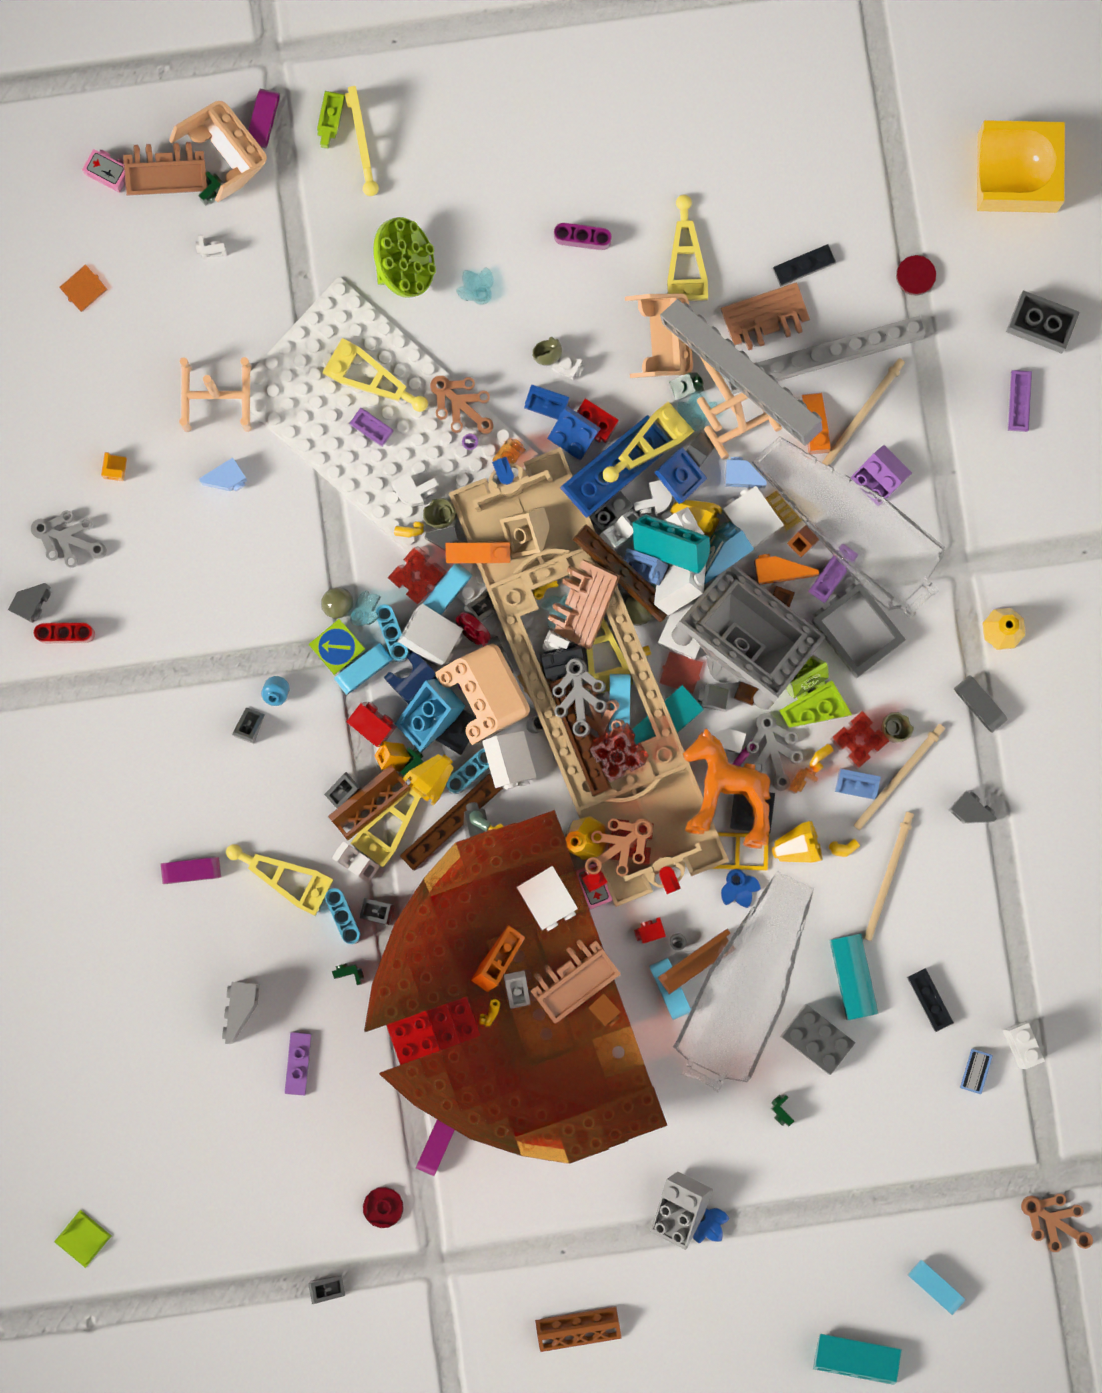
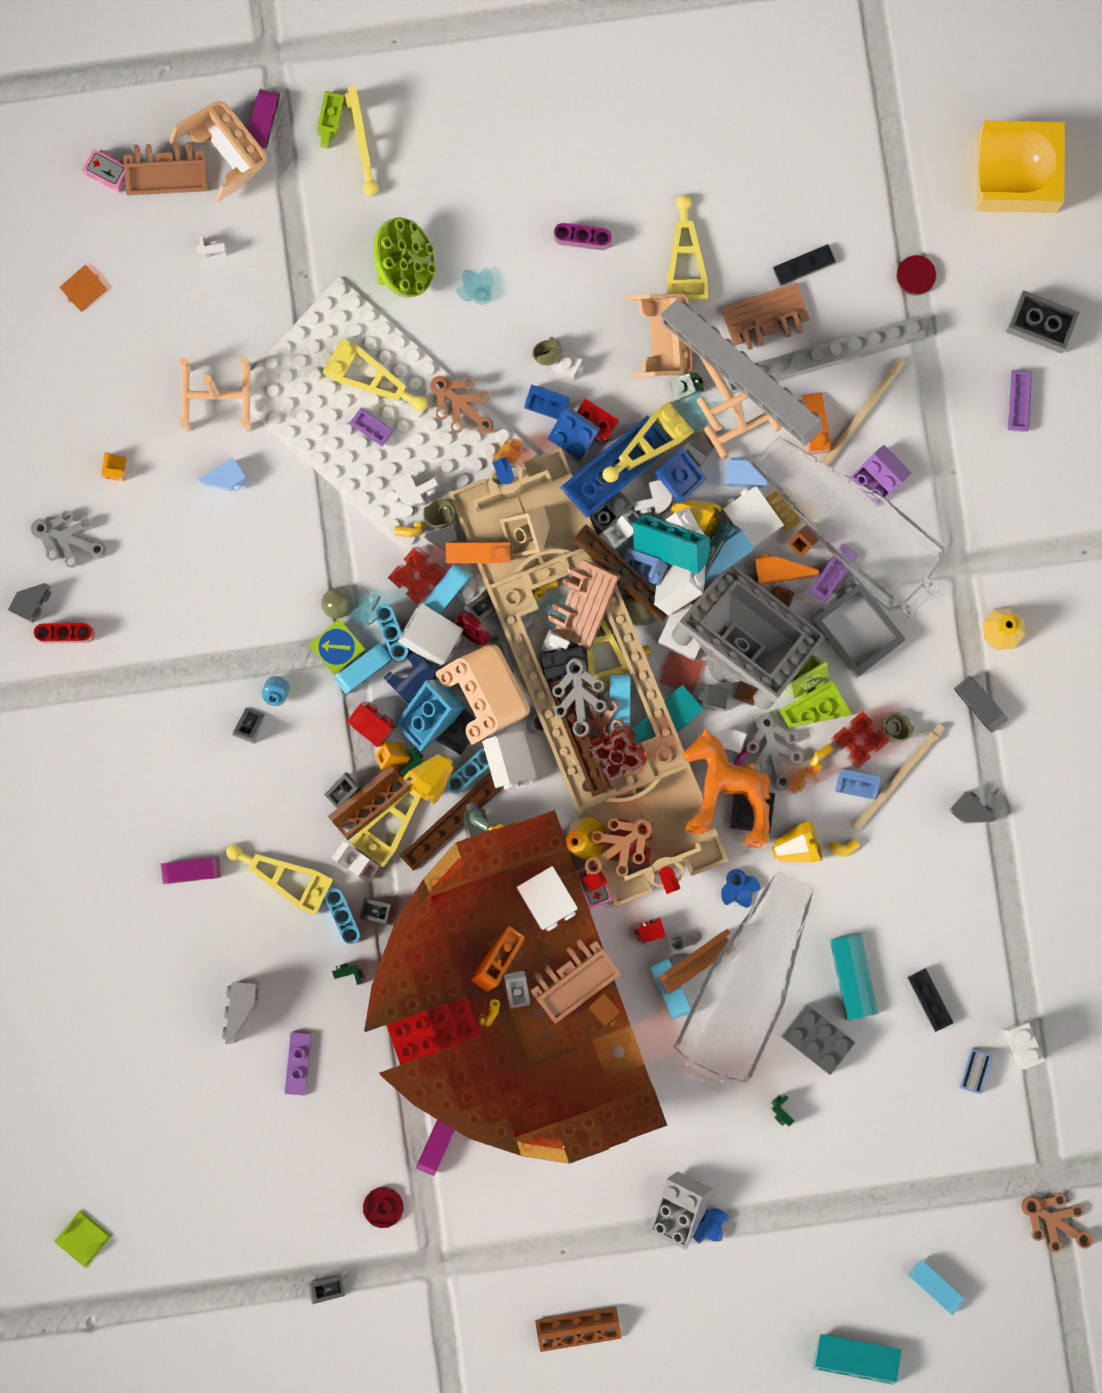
(209, 194): dark green bracket -> none
(470, 446): medium lavender hinge -> none
(737, 854): yellow window -> none
(905, 827): tan bar -> none

